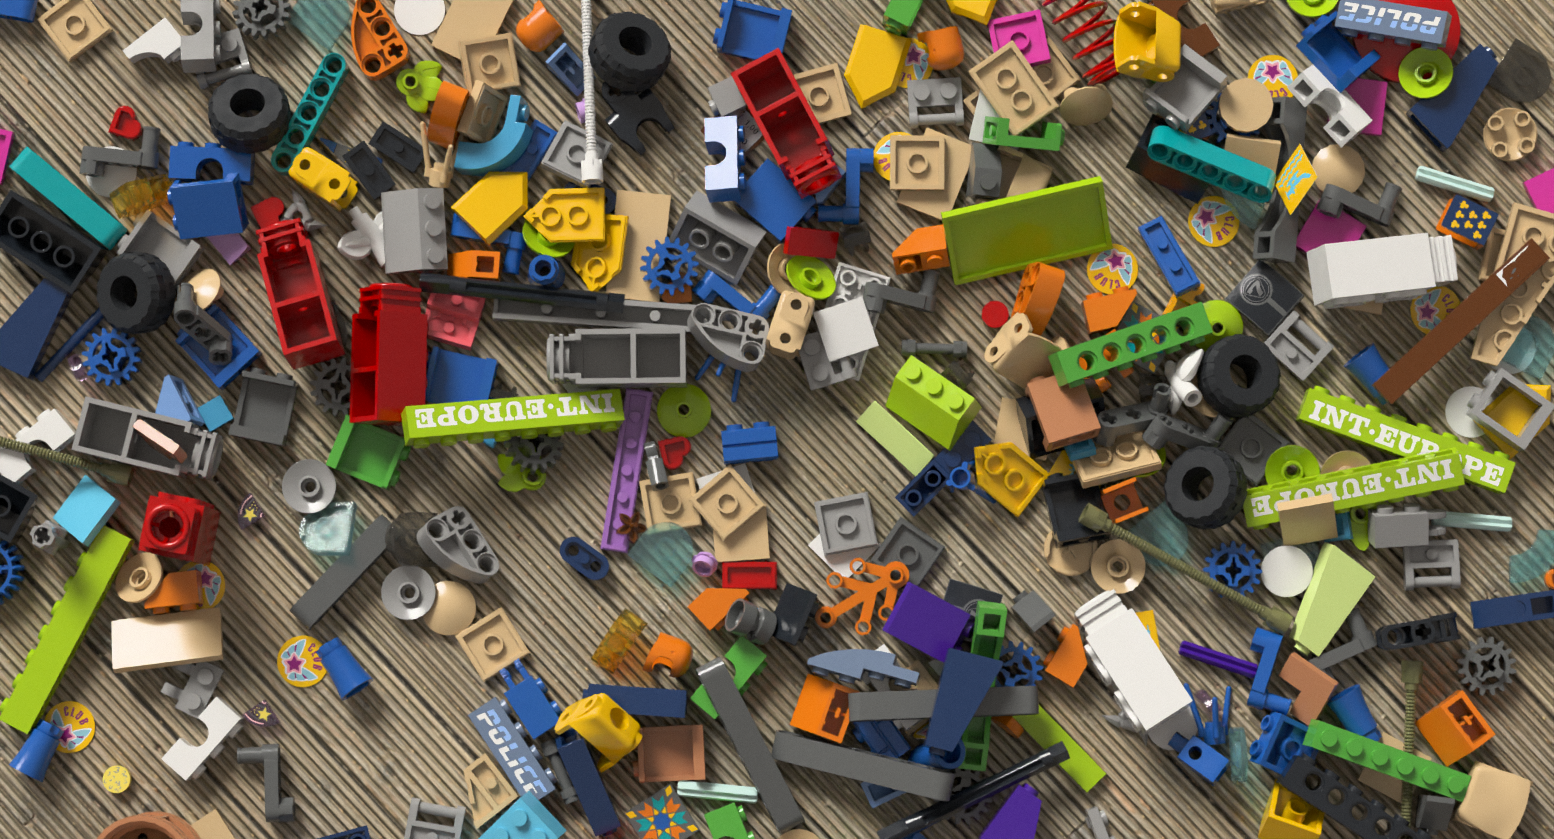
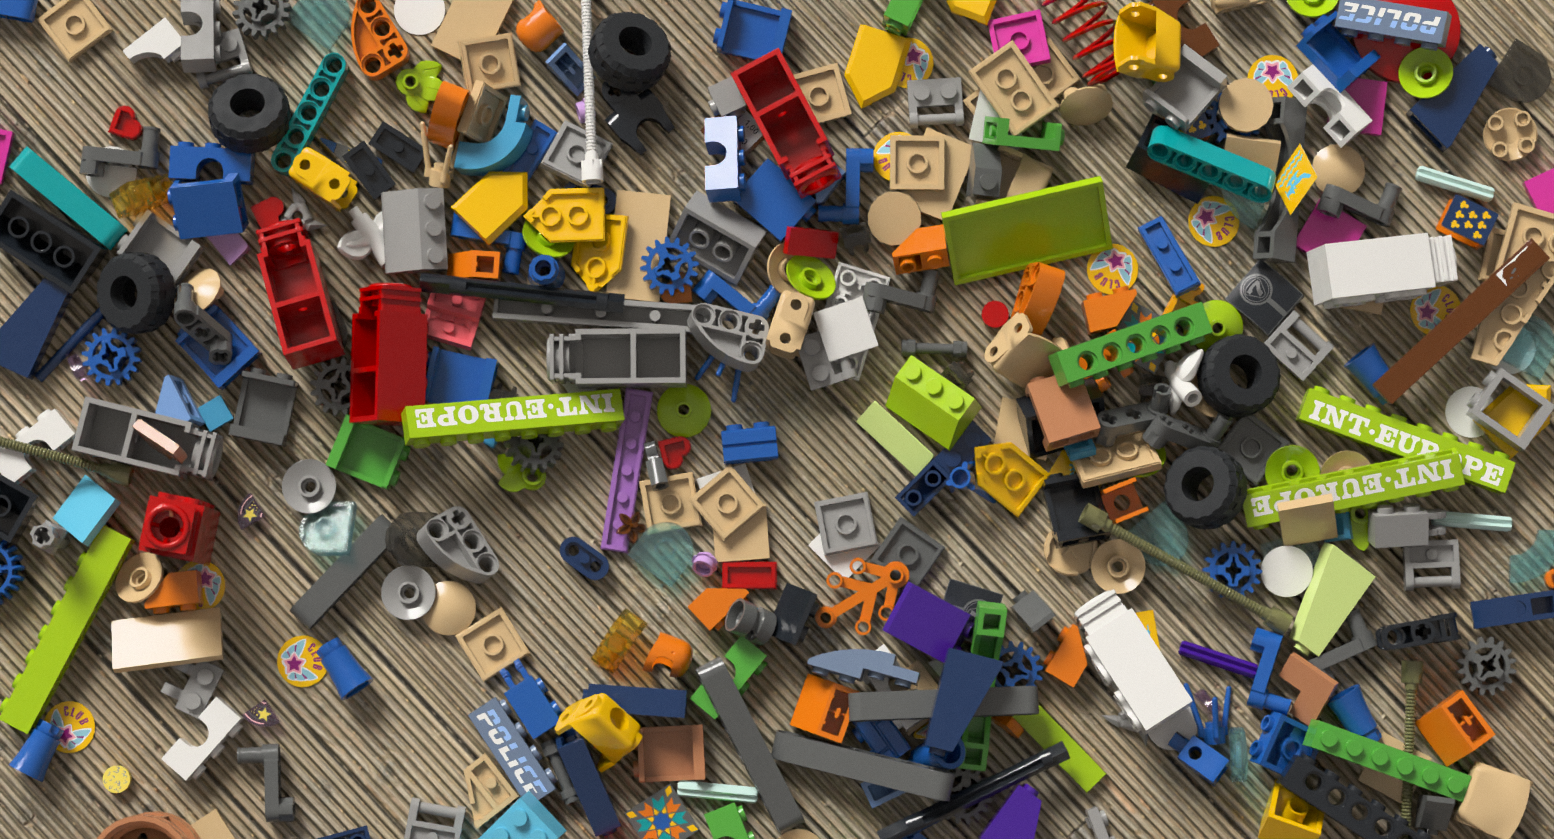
(894, 217): none -> tan tile
(944, 47): orange helmet -> none

